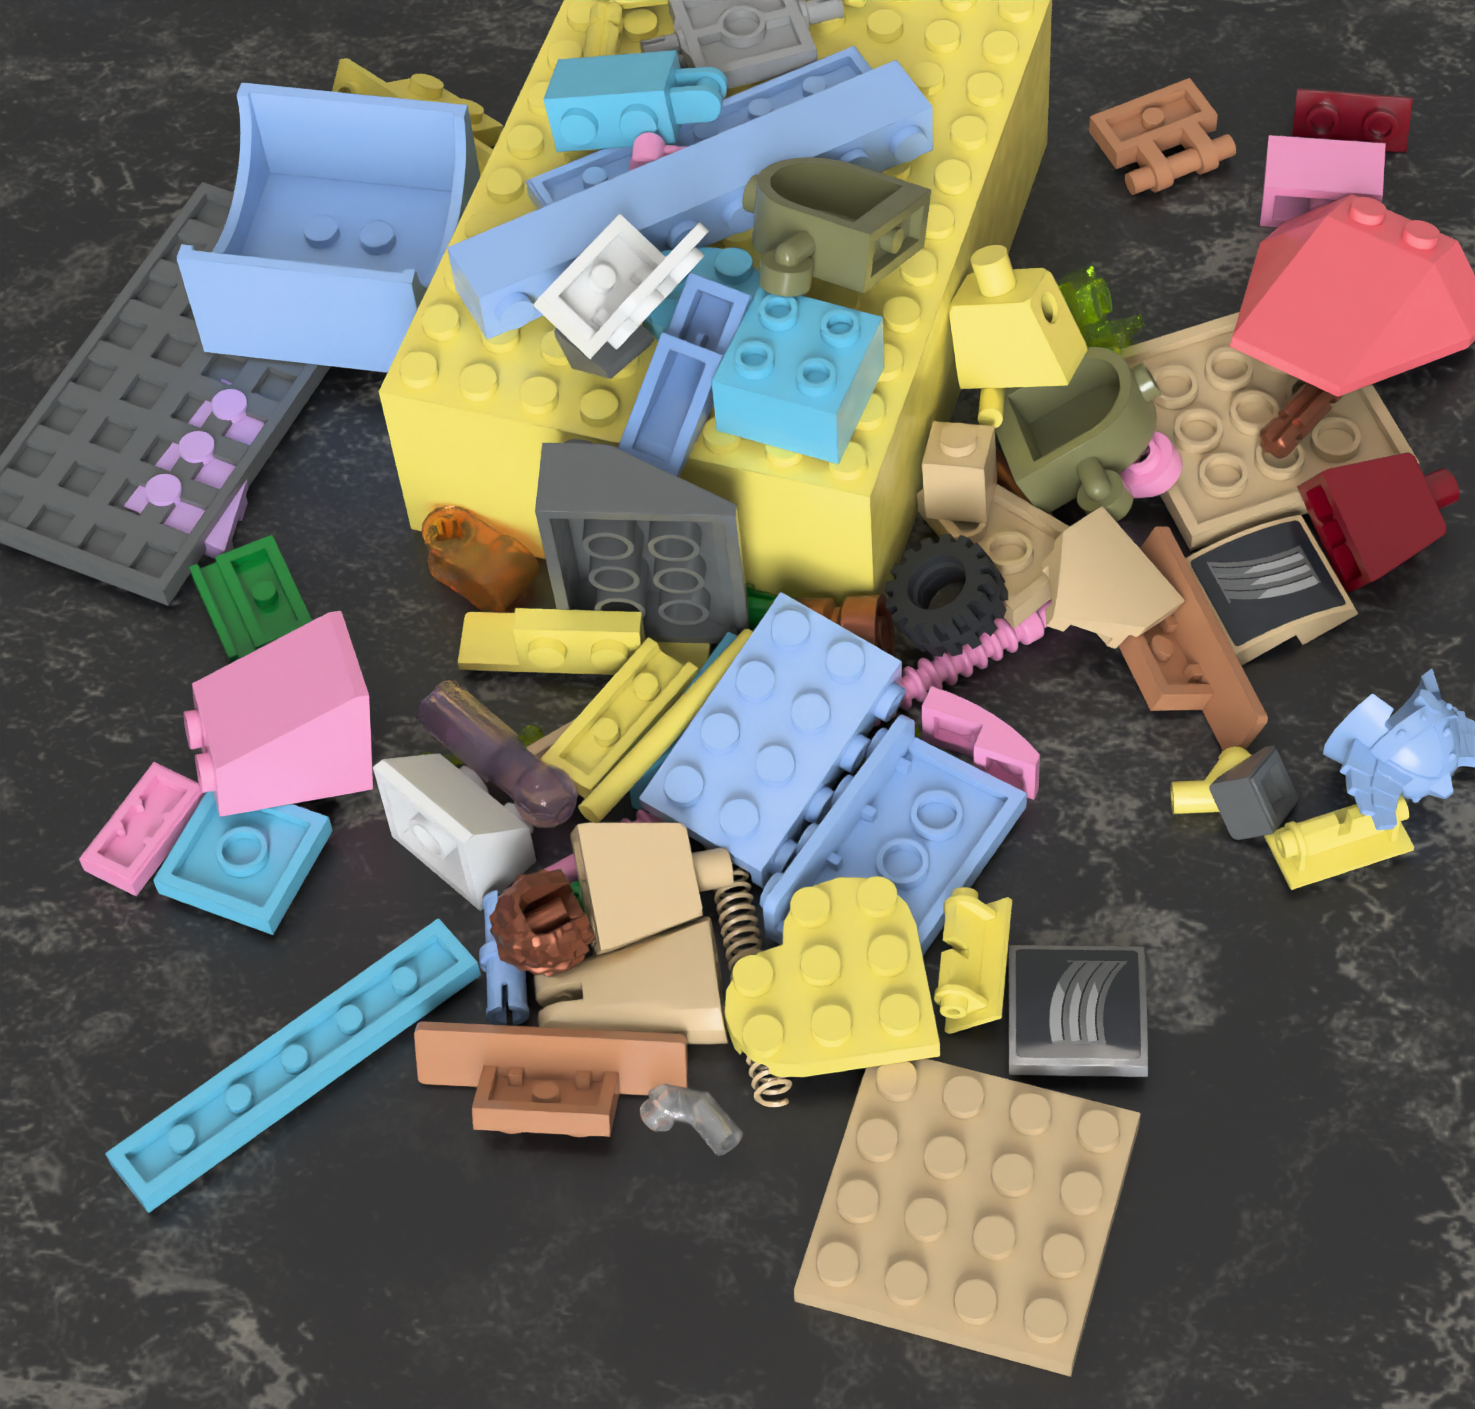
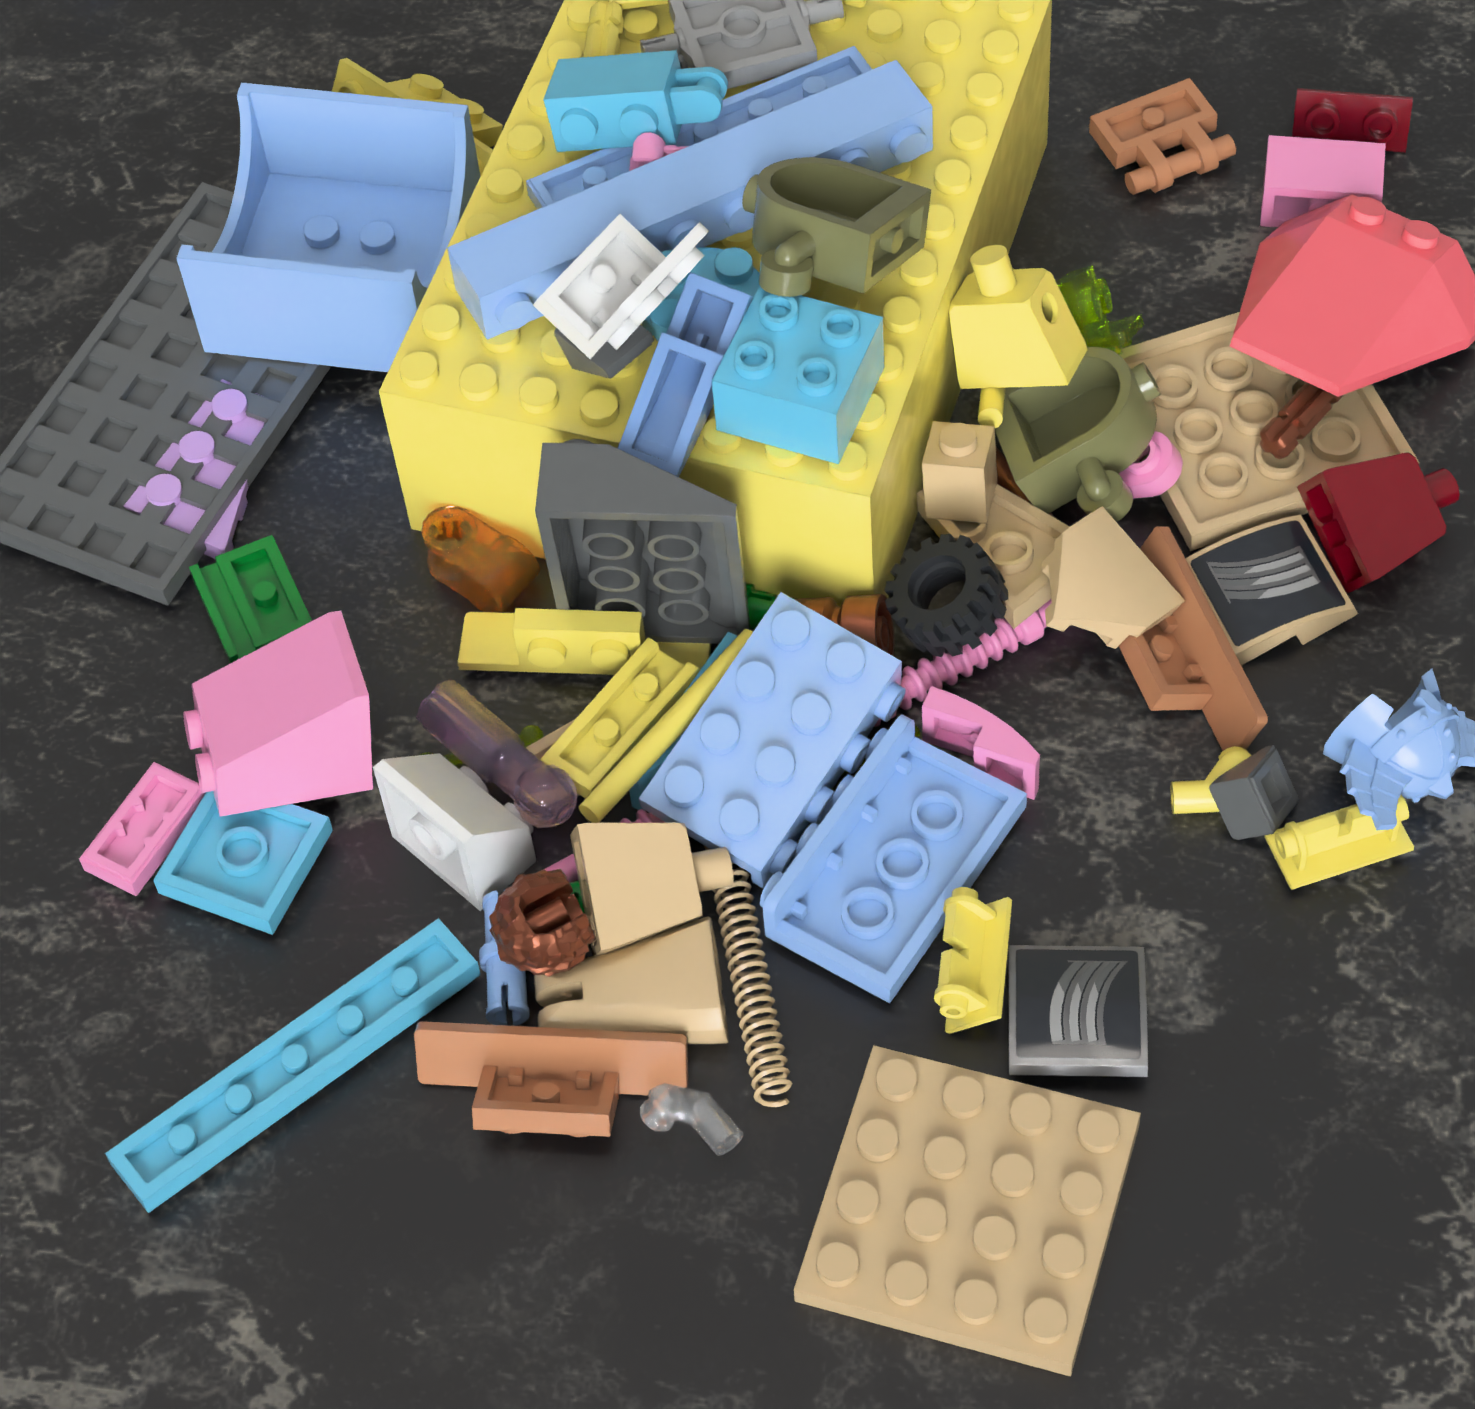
(839, 988): light yellow plate -> none

